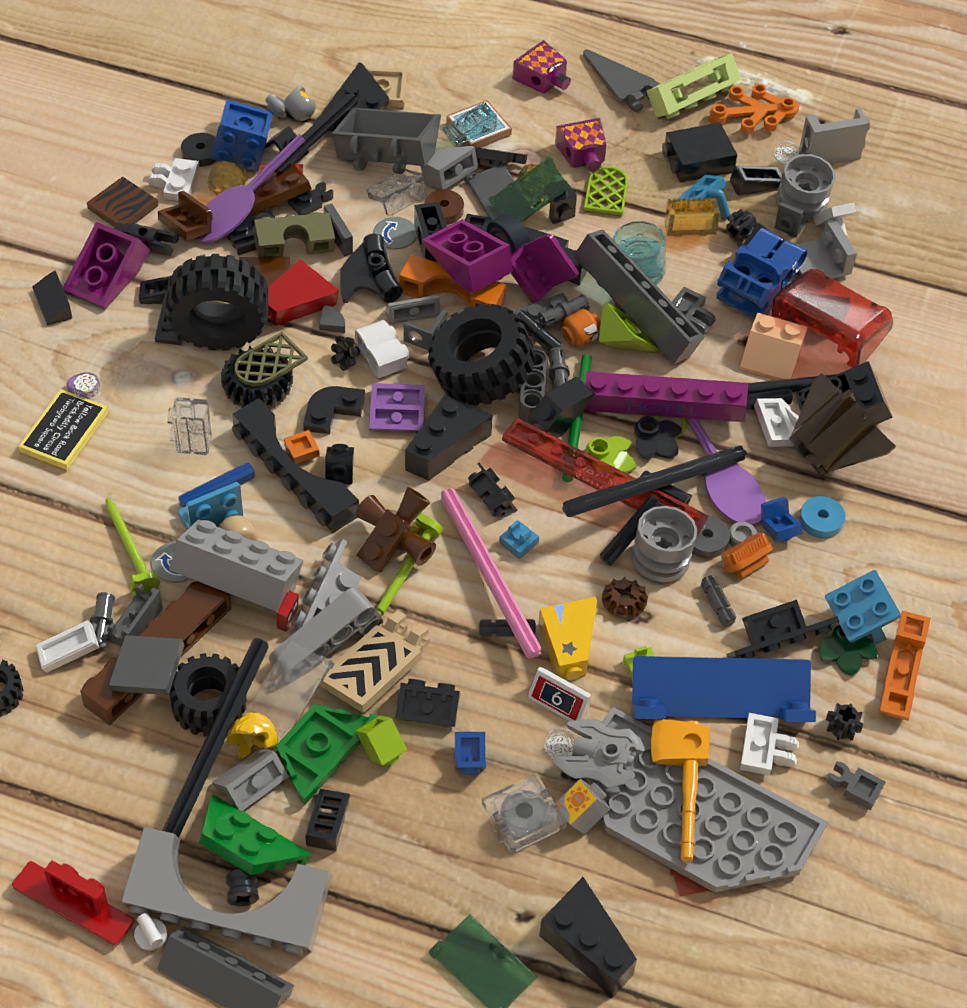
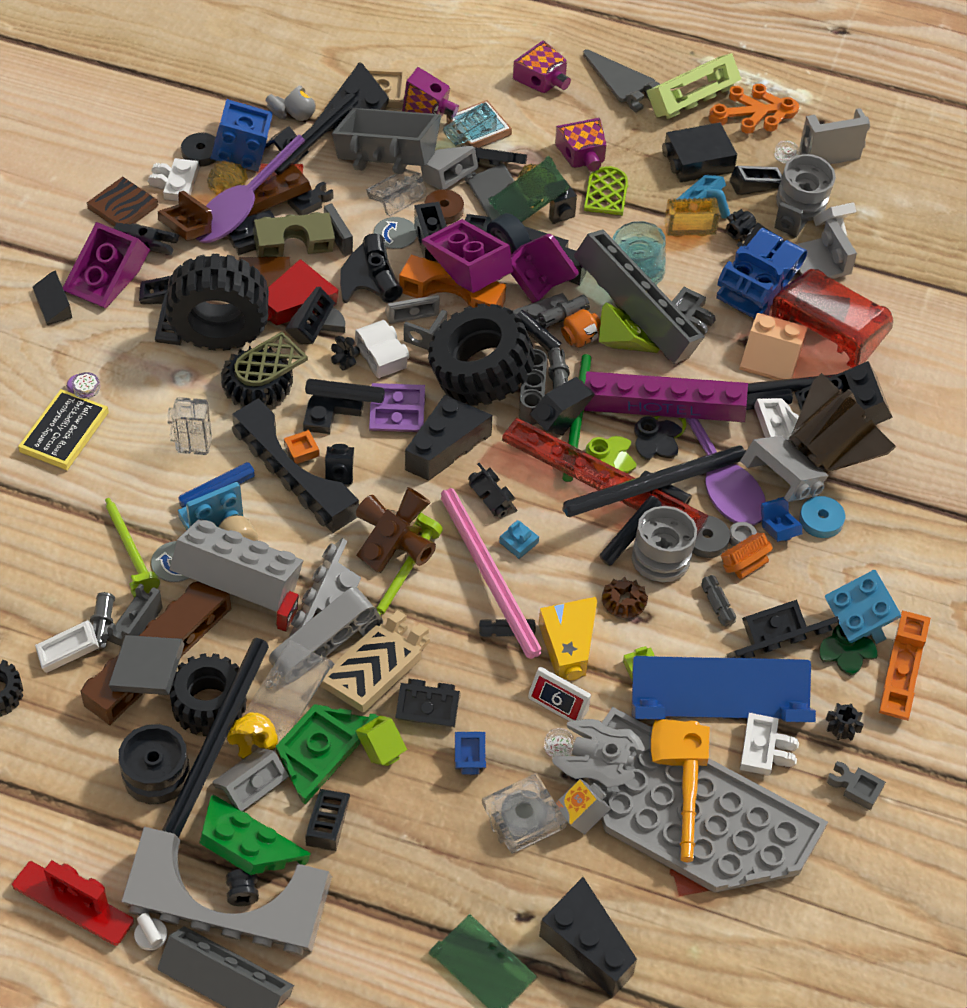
(154, 763): none -> black wheel
(299, 327): none -> black slope
(345, 390): none -> black axle
(427, 95): none -> magenta torso
(789, 463): none -> light grey panel

